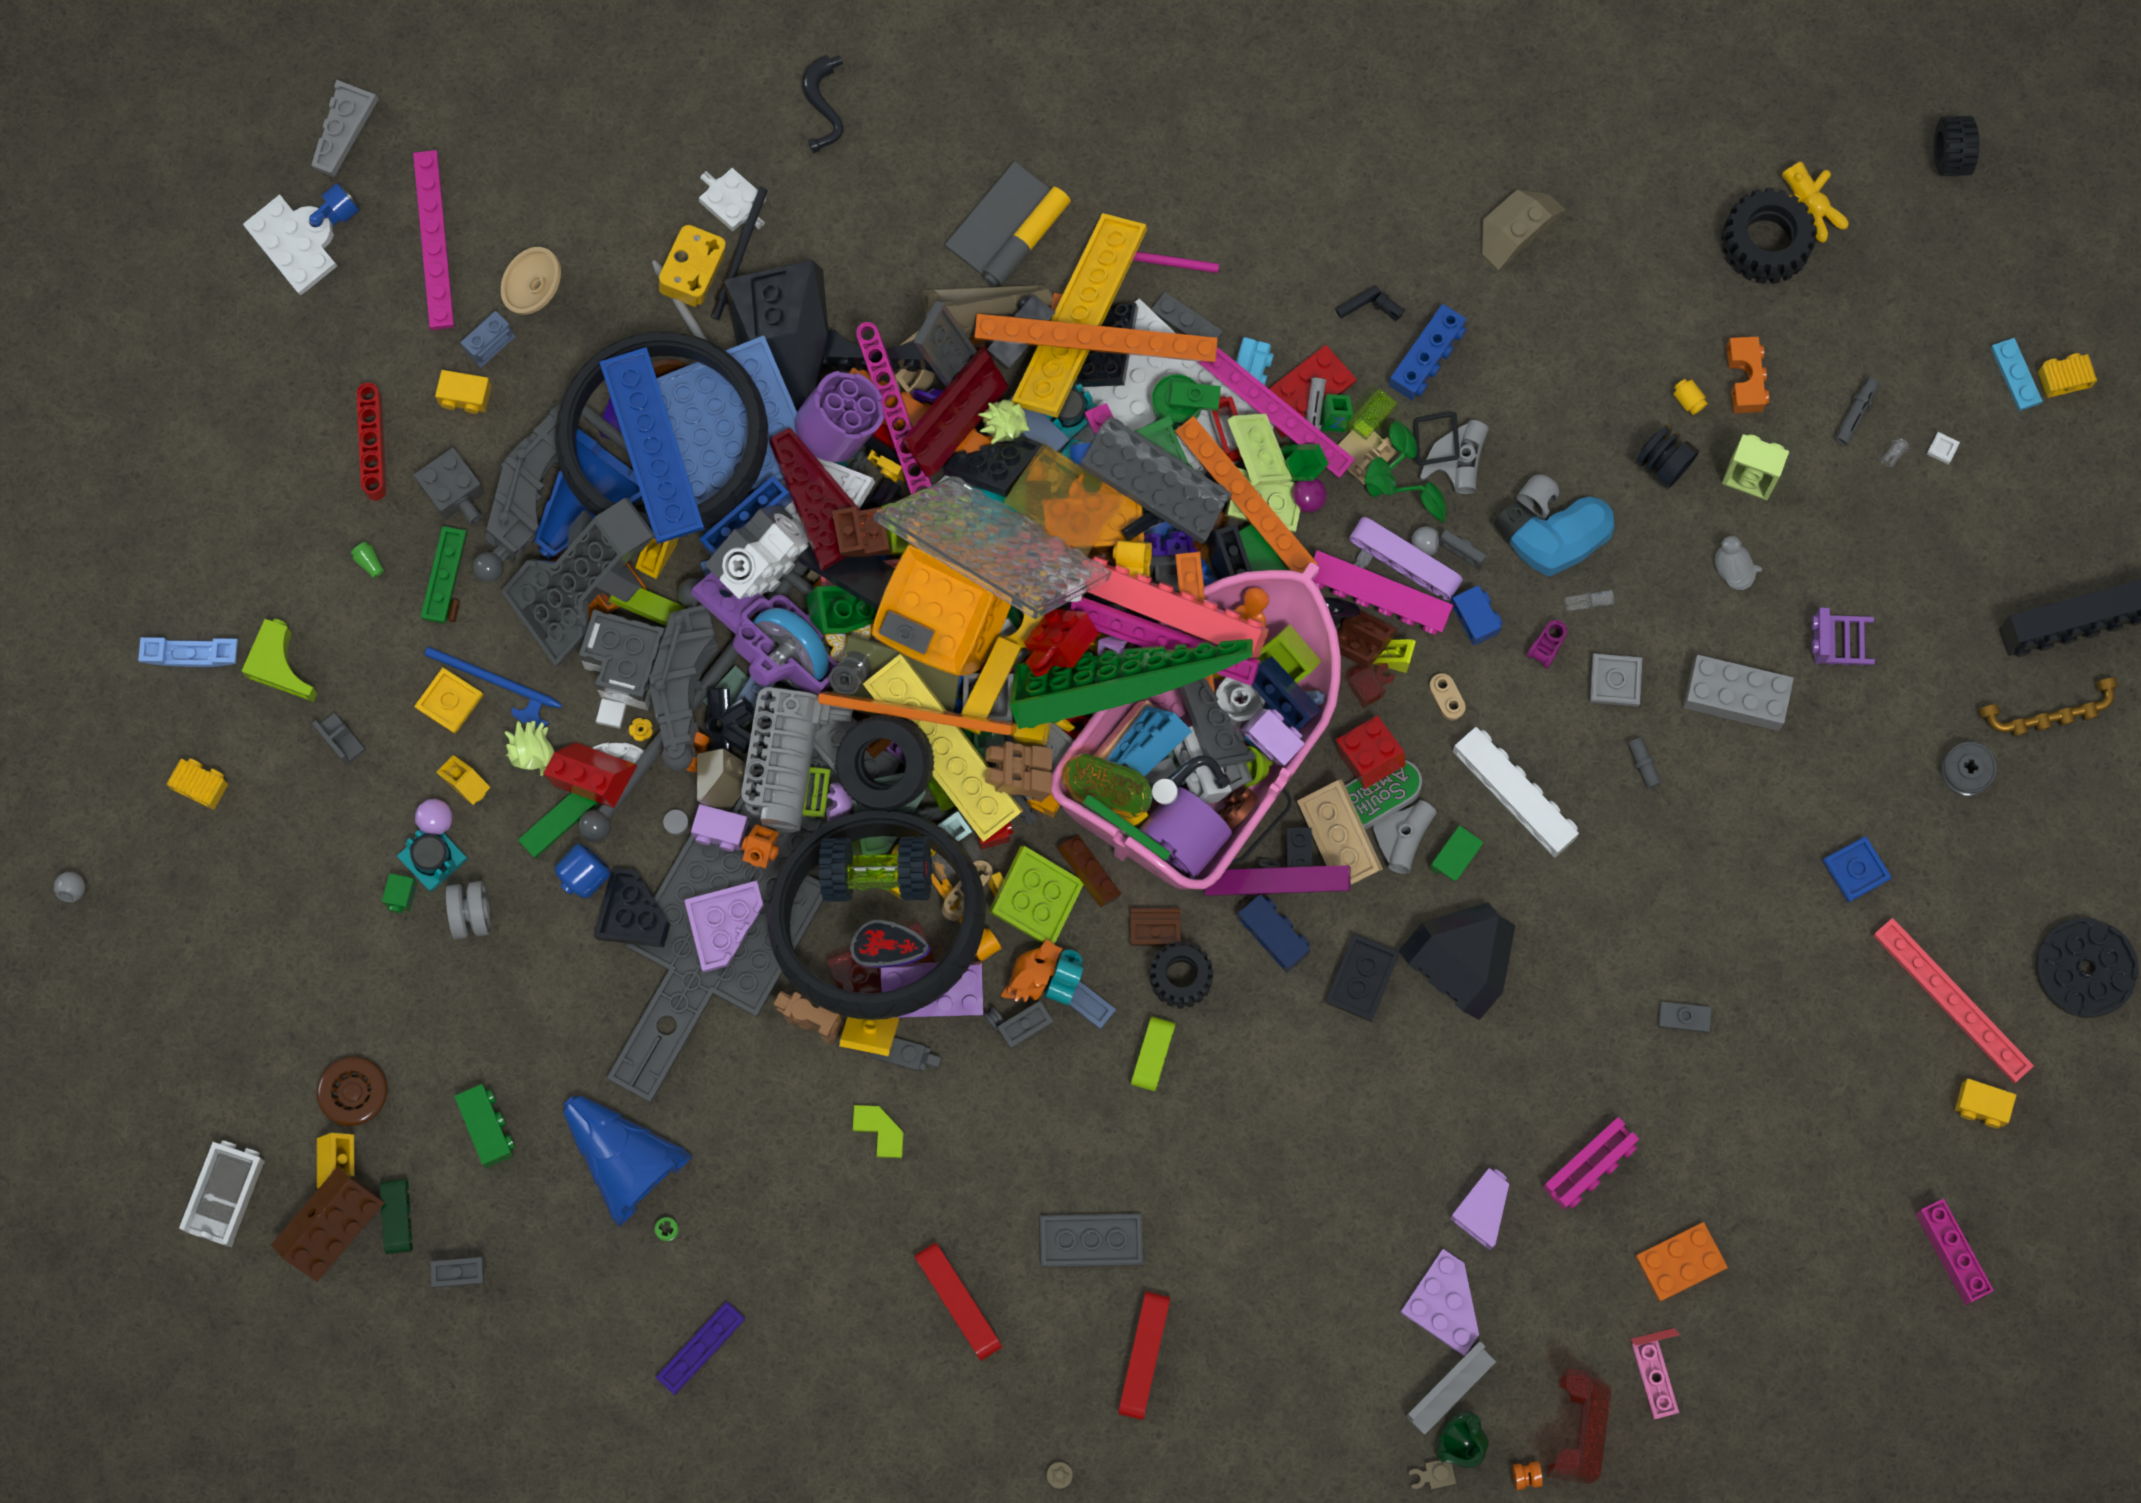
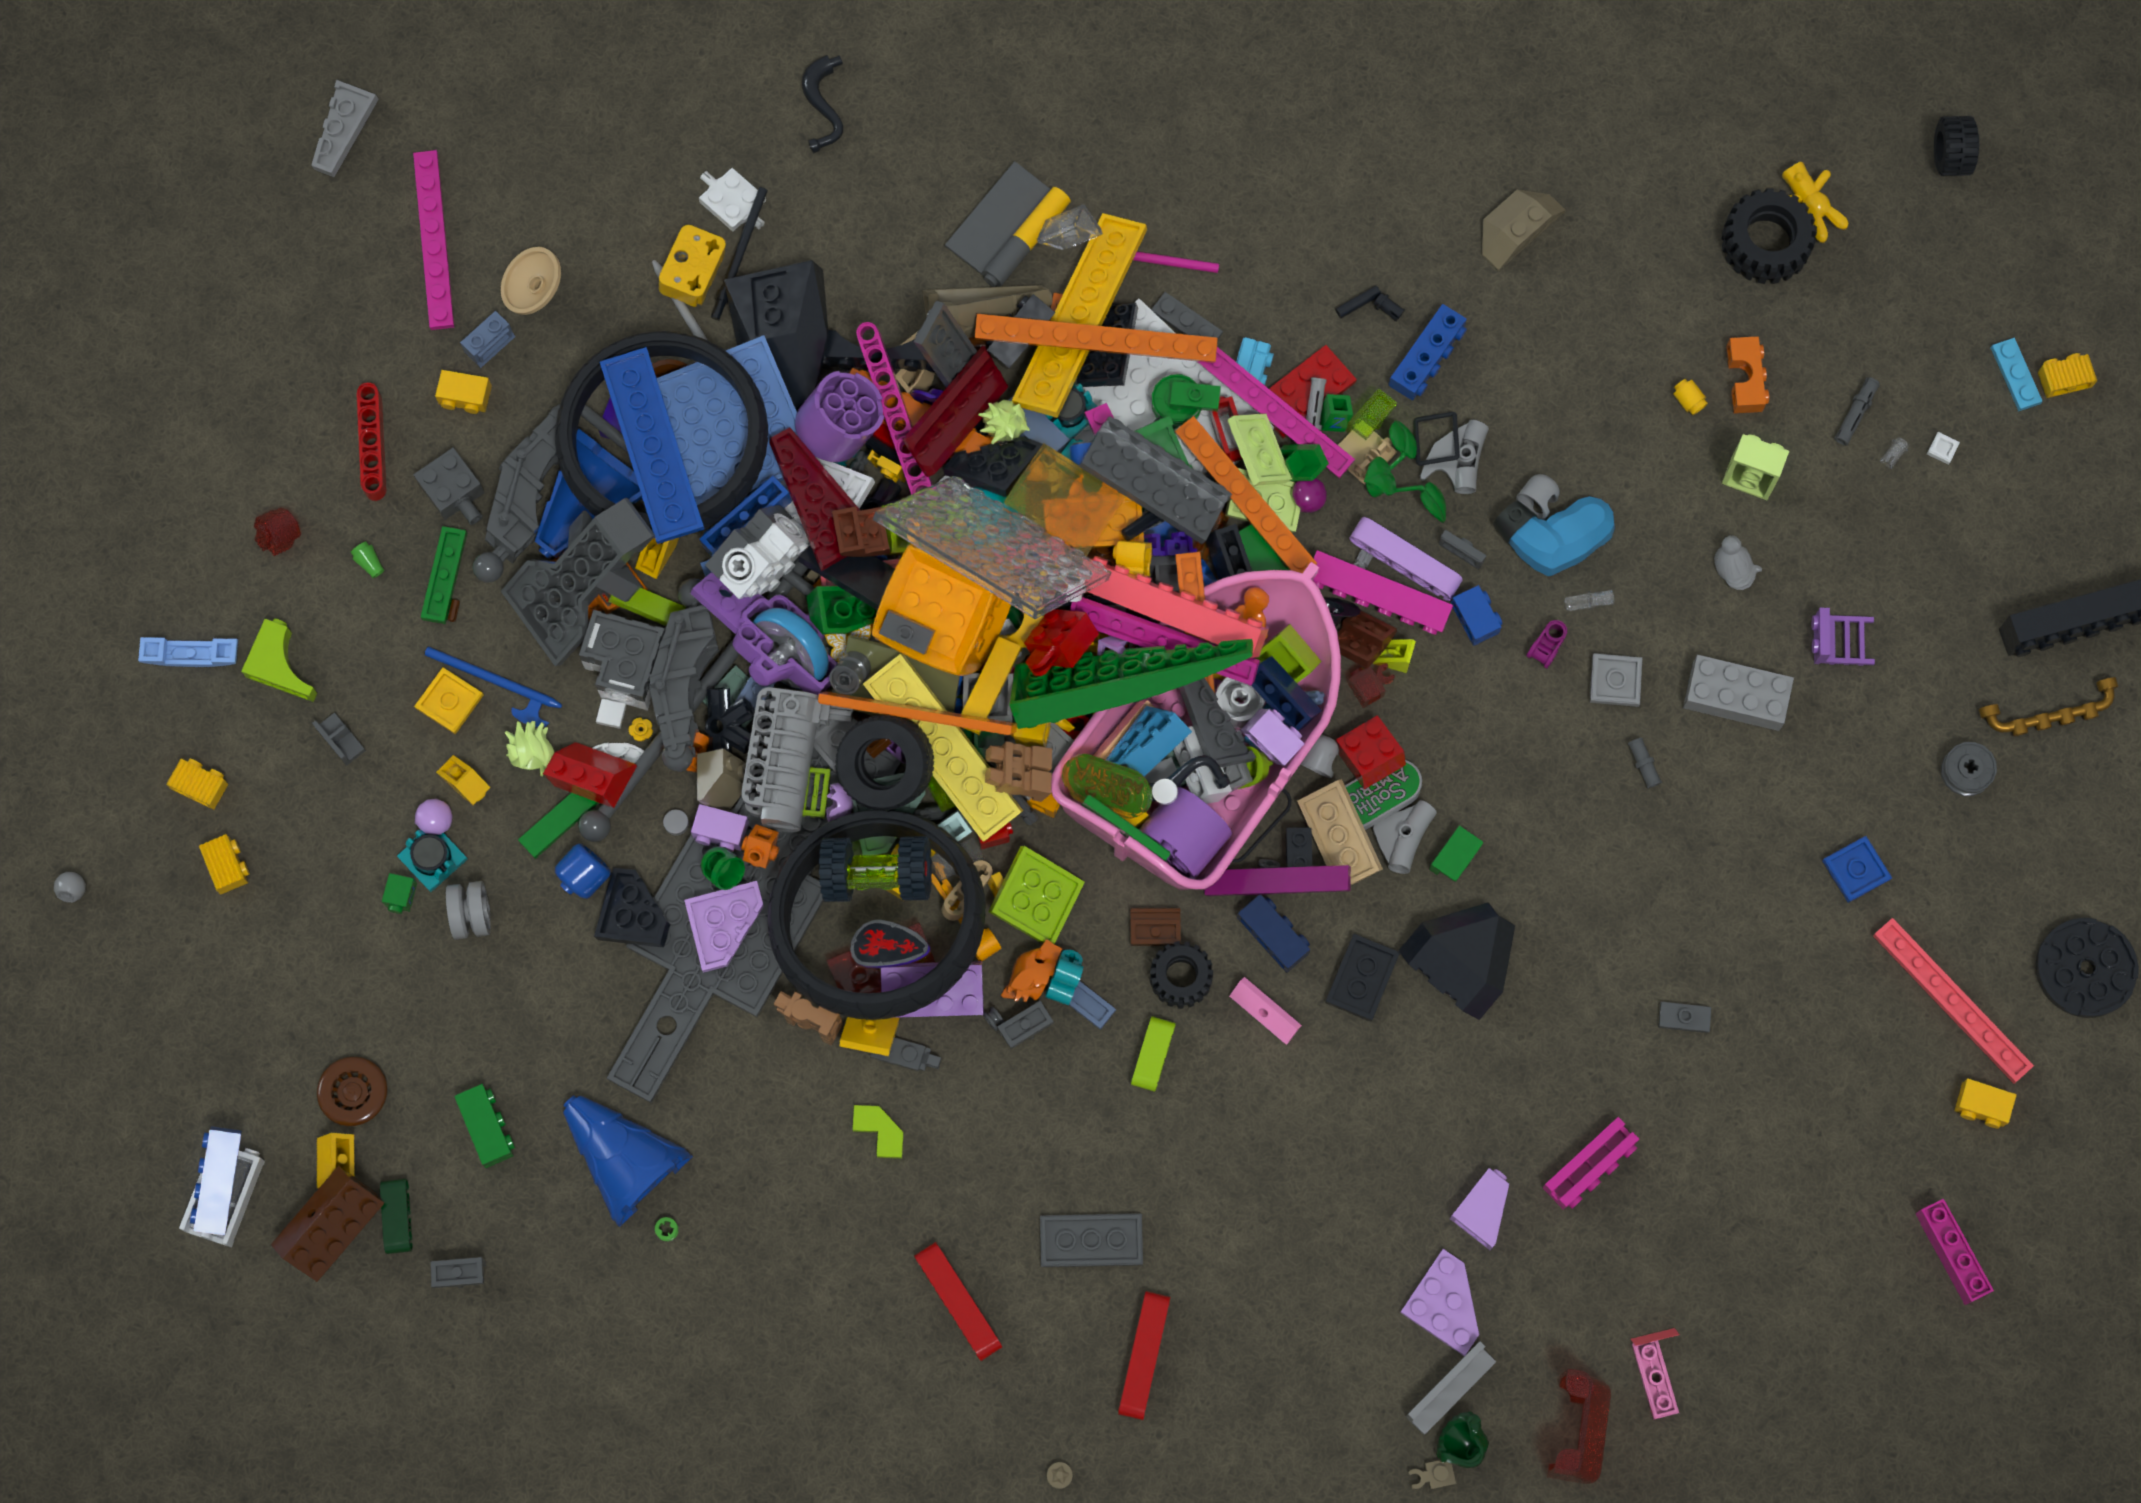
(217, 1180): none -> brick
(224, 863): none -> yellow brick
(276, 531): none -> clear red hair
(298, 237): white plate -> none
(700, 1348): dark purple tile -> none
(722, 868): none -> green helmet
(1069, 229): none -> clear slope
(1089, 871): reddish brown plate -> none
(1237, 806): copper tile -> none
(1265, 1010): none -> bright pink tile
(1322, 756): none -> light grey helmet
(1426, 540): light grey piece -> none
(1446, 696): tan plate -> none
(1516, 792): white brick -> none
(1527, 1475): orange wheel -> none
(1666, 456): black wheel -> none
(1681, 1262): orange plate -> none

